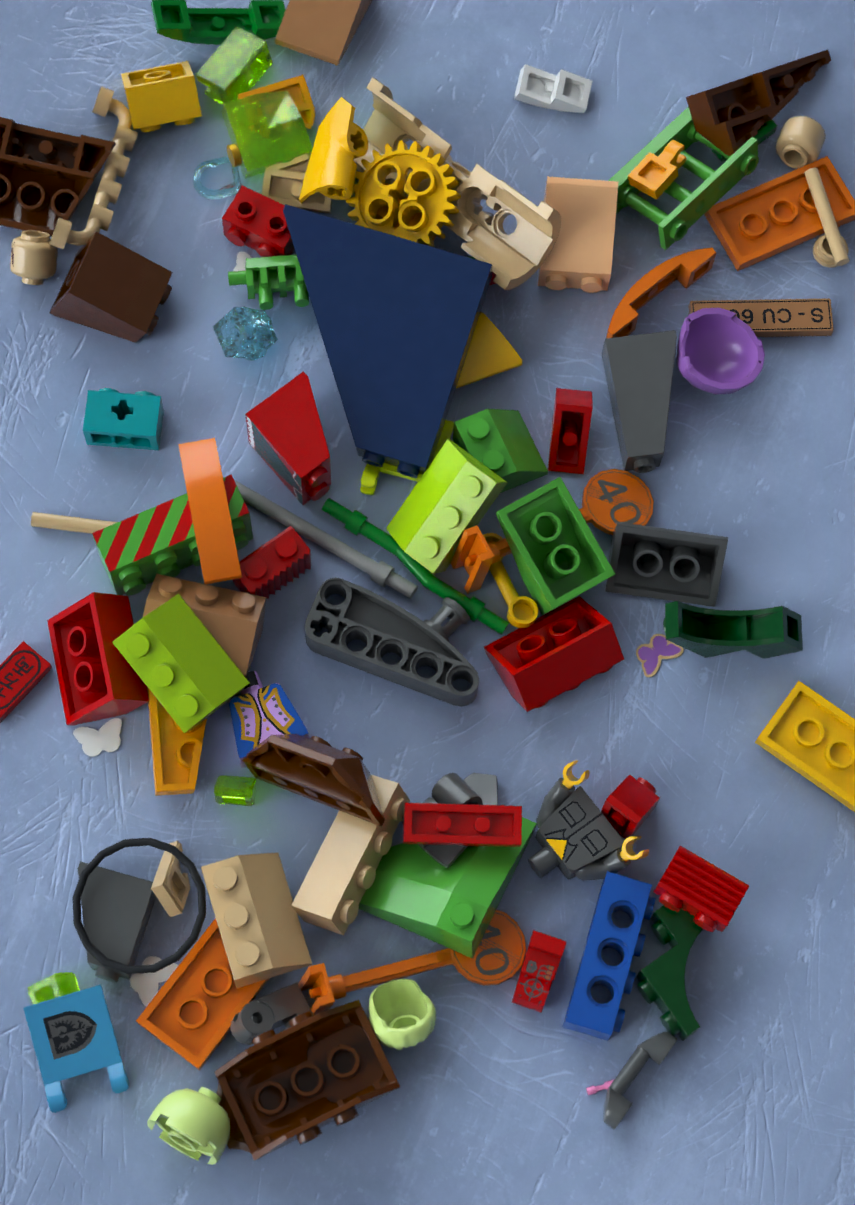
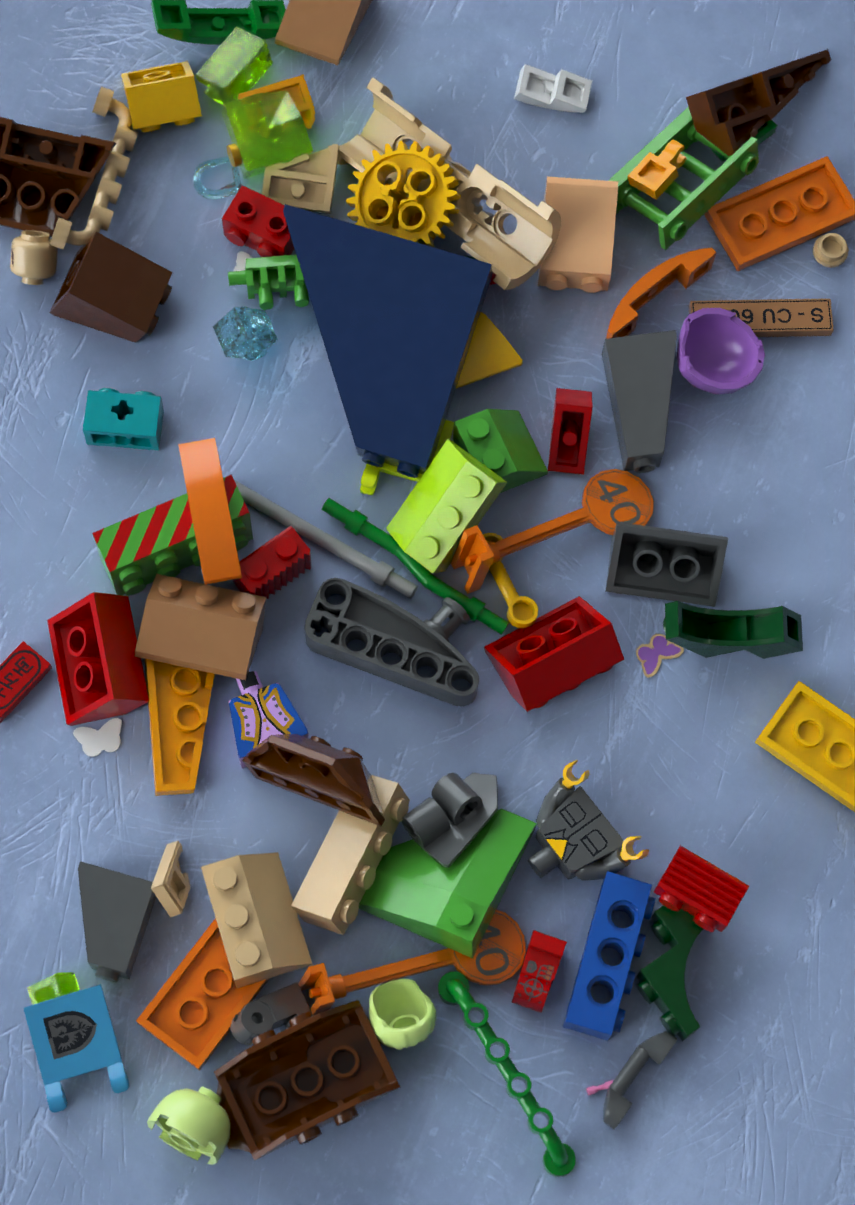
(68, 523): tan bar -> none
(147, 983): white sticker -> none
(181, 663): lime slope -> none
(187, 944): black piece -> none
(235, 790): clear neon green slope -> none
(291, 439): red slope -> none
(332, 155): yellow panel -> none
(462, 824): red hinge -> none
(553, 546): bright green slope -> none
(559, 1157): none -> green bar
(630, 805): red slope -> none
(800, 141): tan head -> none
(827, 217): tan bar -> none

